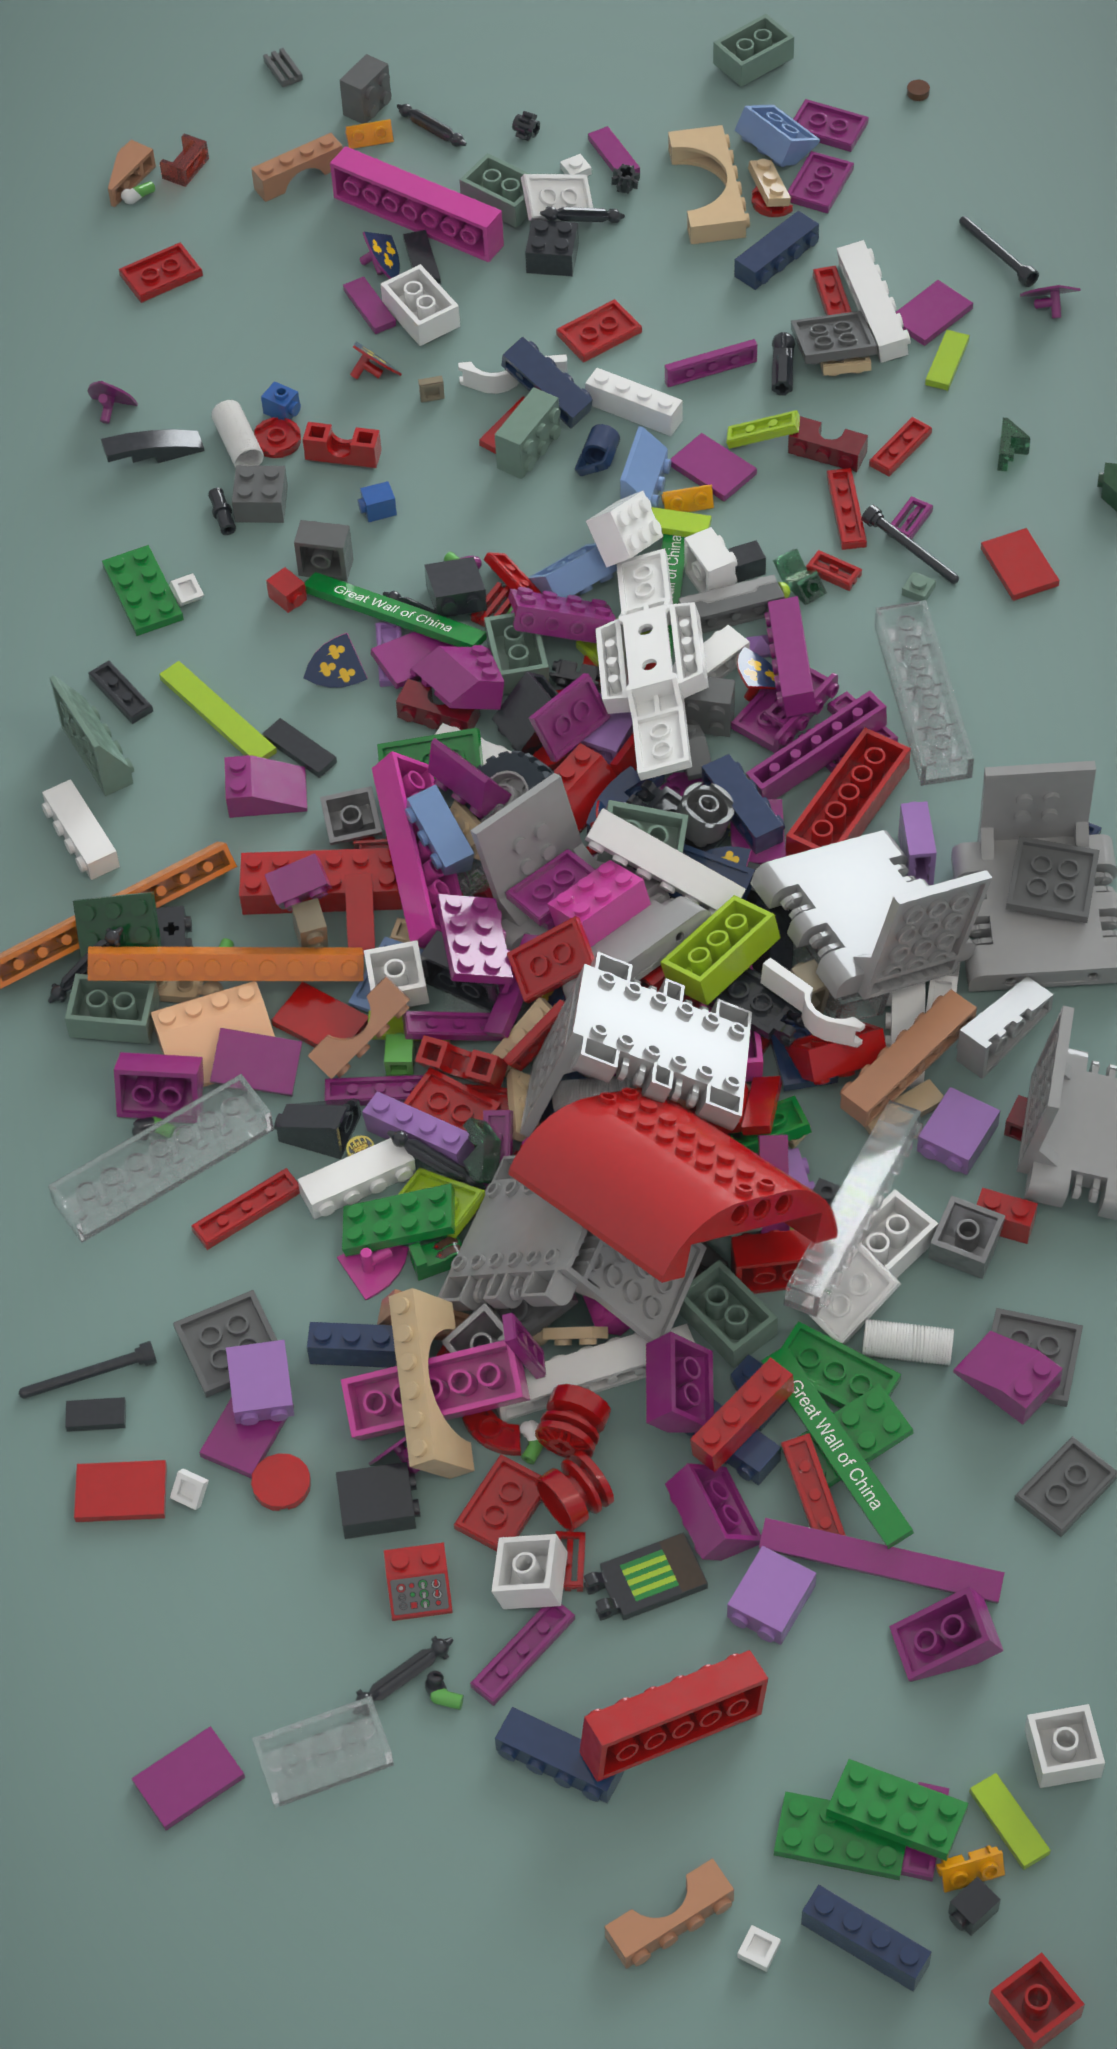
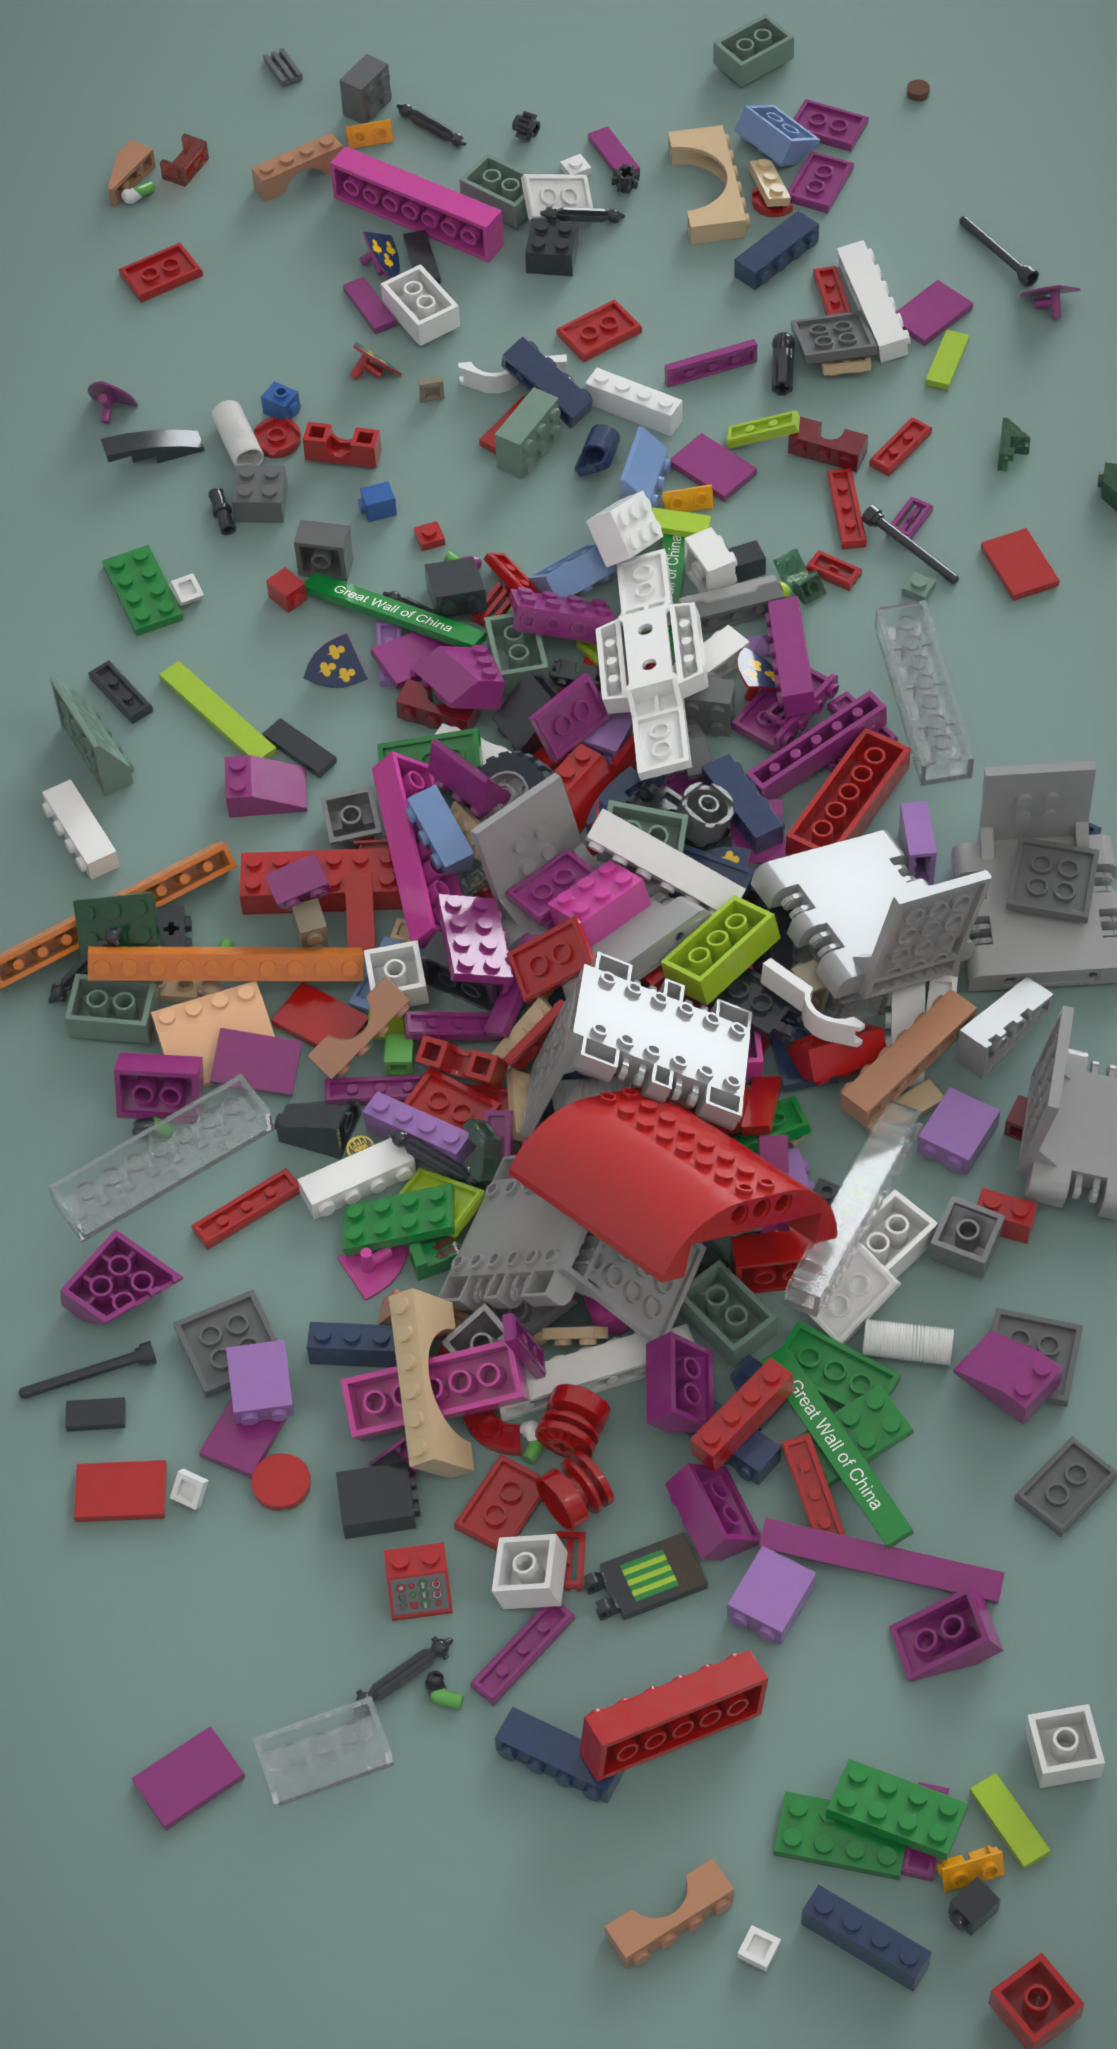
(115, 1281): none -> magenta wedge
(429, 536): none -> red plate

